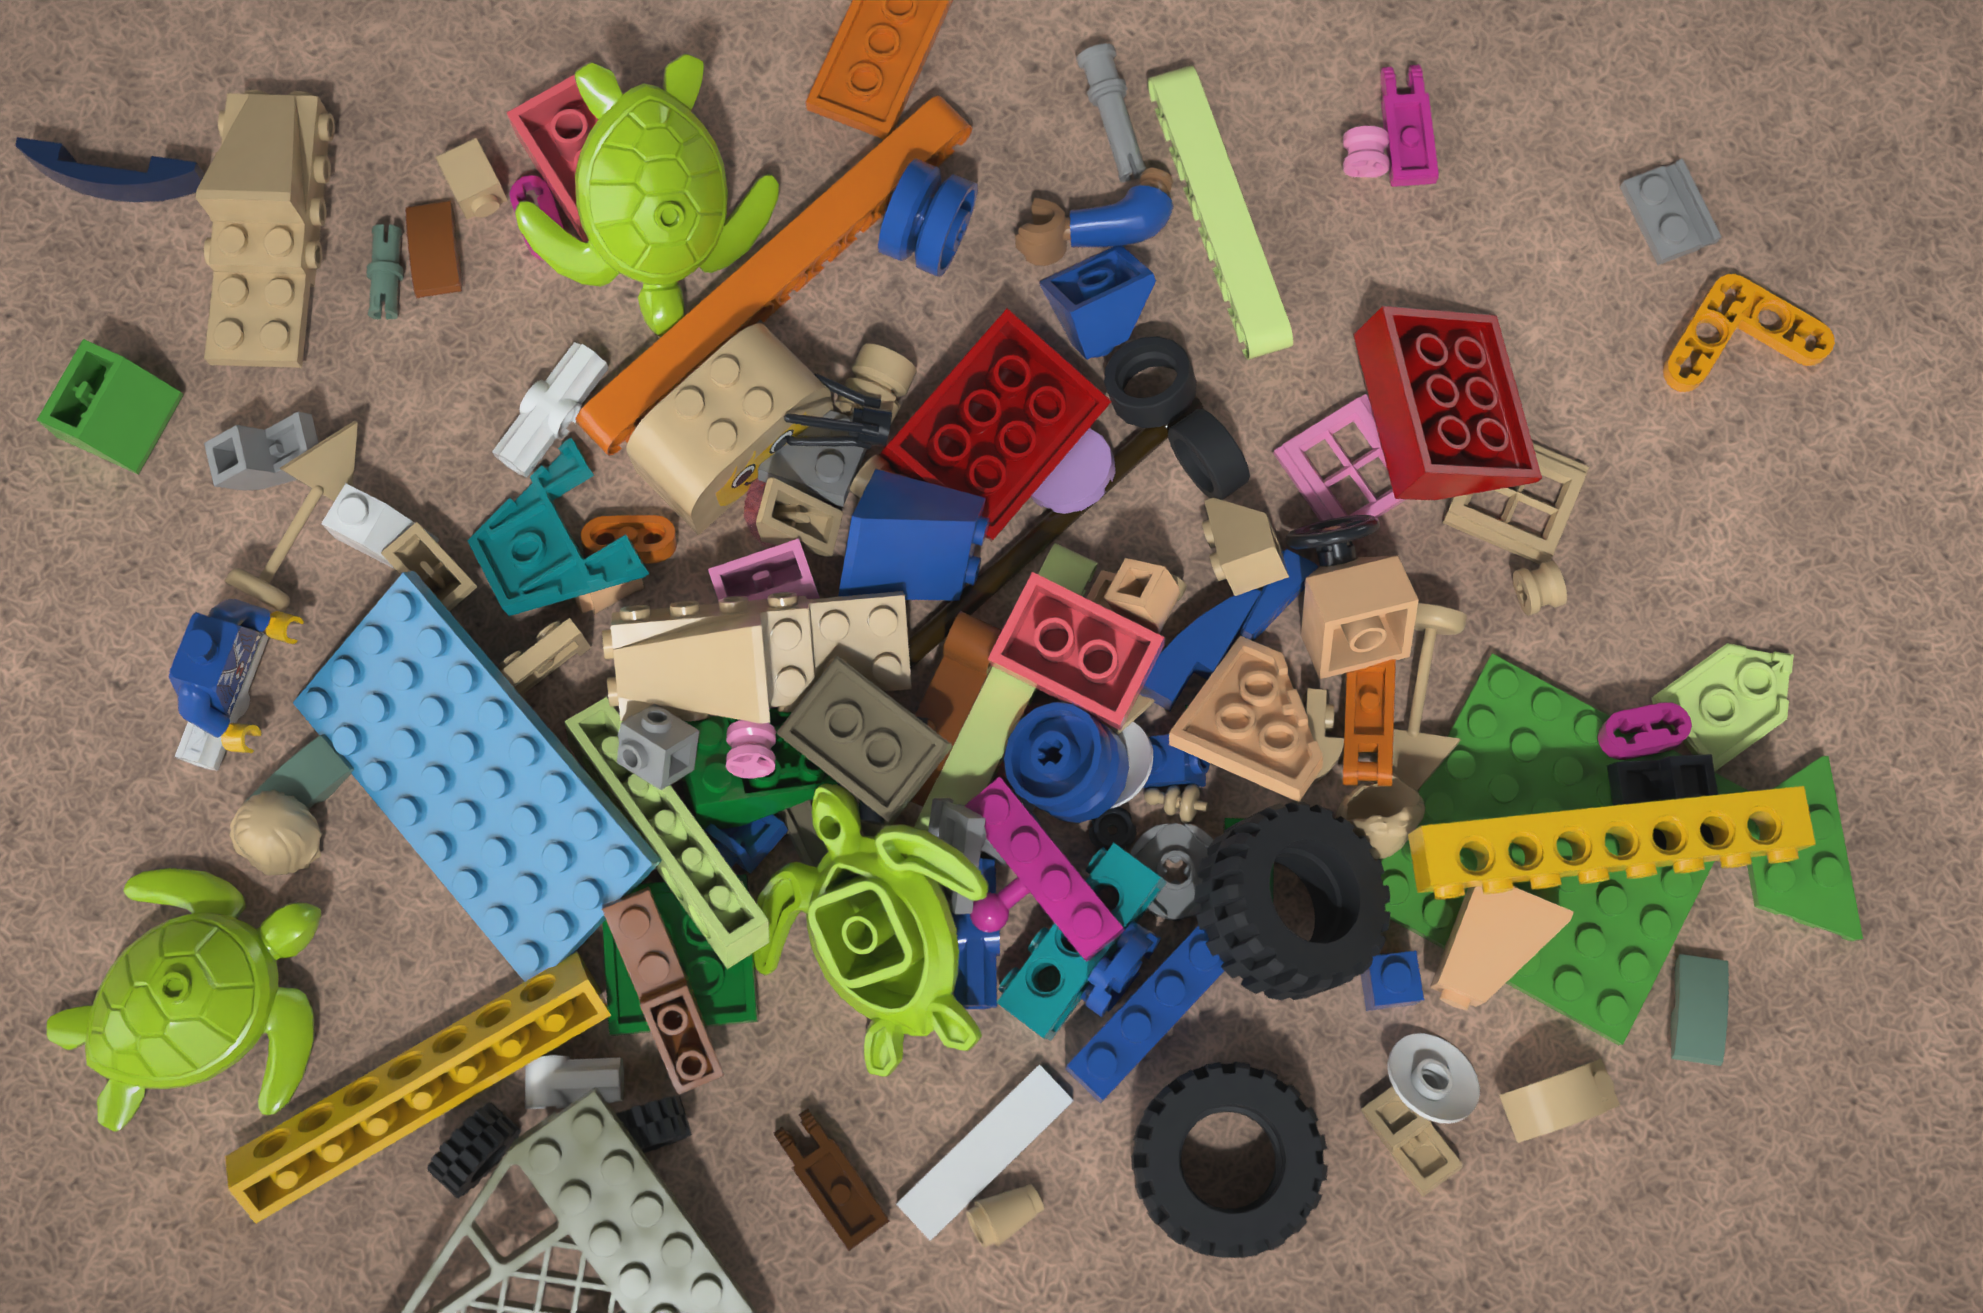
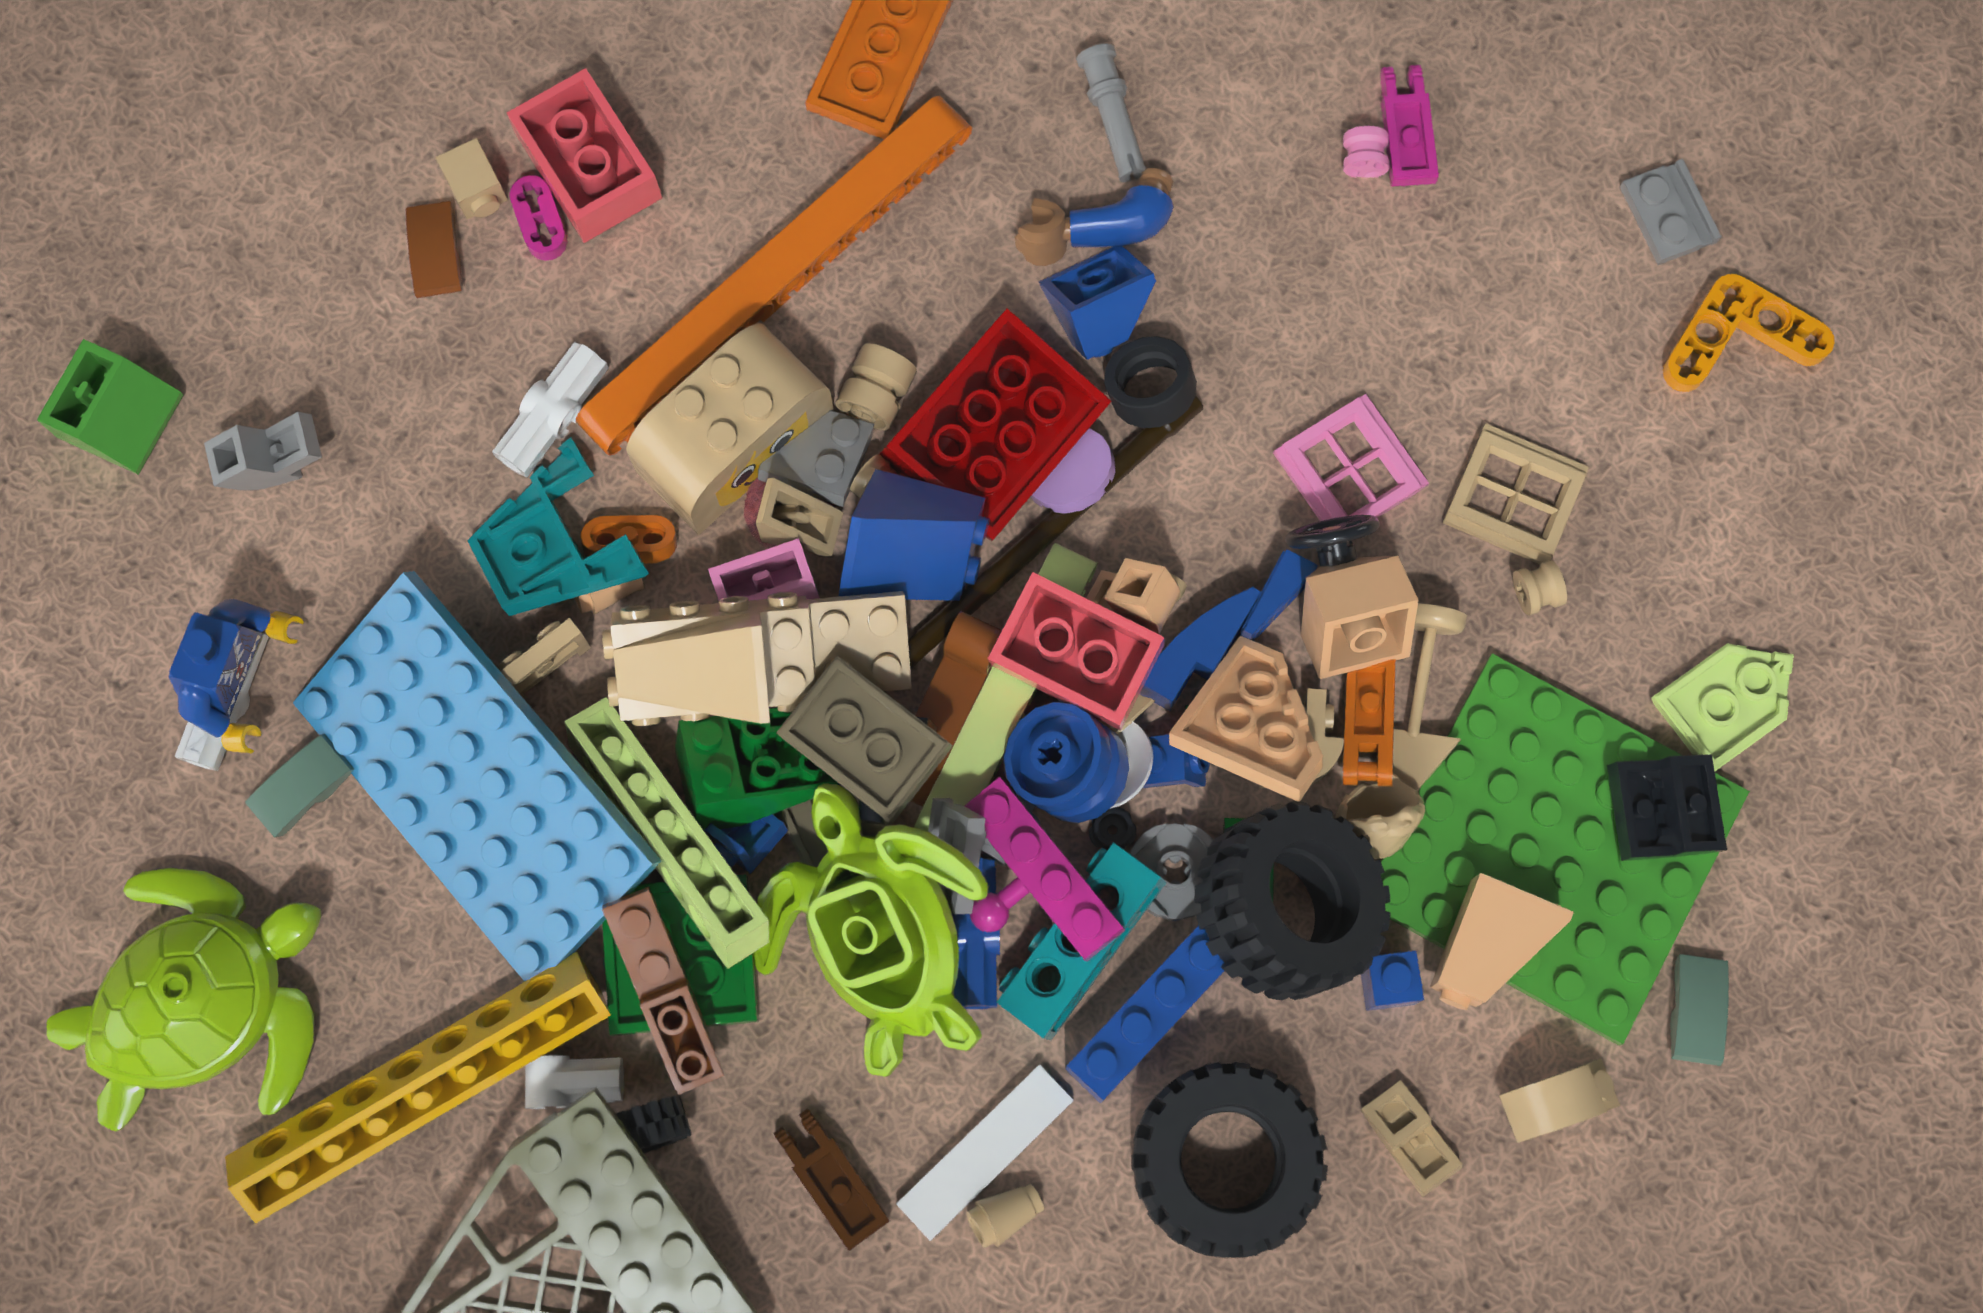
(163, 181): dark blue slope -> none
(266, 225): tan wedge -> none
(276, 833): tan hair -> none
(326, 471): tan piece -> none
(365, 522): white slope -> none
(384, 272): sand green pin -> none
(420, 553): tan slope -> none
(473, 1150): black tyre -> none
(649, 194): lime animal -> none
(657, 746): light grey brick -> none
(750, 749): bright pink wheel -> none
(866, 425): black plant -> none
(927, 217): blue wheel -> none
(1115, 975): blue plate -> none
(1173, 800): tan hair -> none
(1209, 454): black tyre -> none
(1222, 211): yellowish green beam -> none
(1245, 546): tan slope -> none
(1433, 1078): white dish -> none
(1445, 403): red slope -> none
(1646, 740): dark pink beam -> none
(1779, 813): yellow brick -> none
(1819, 884): bright green wing -> none

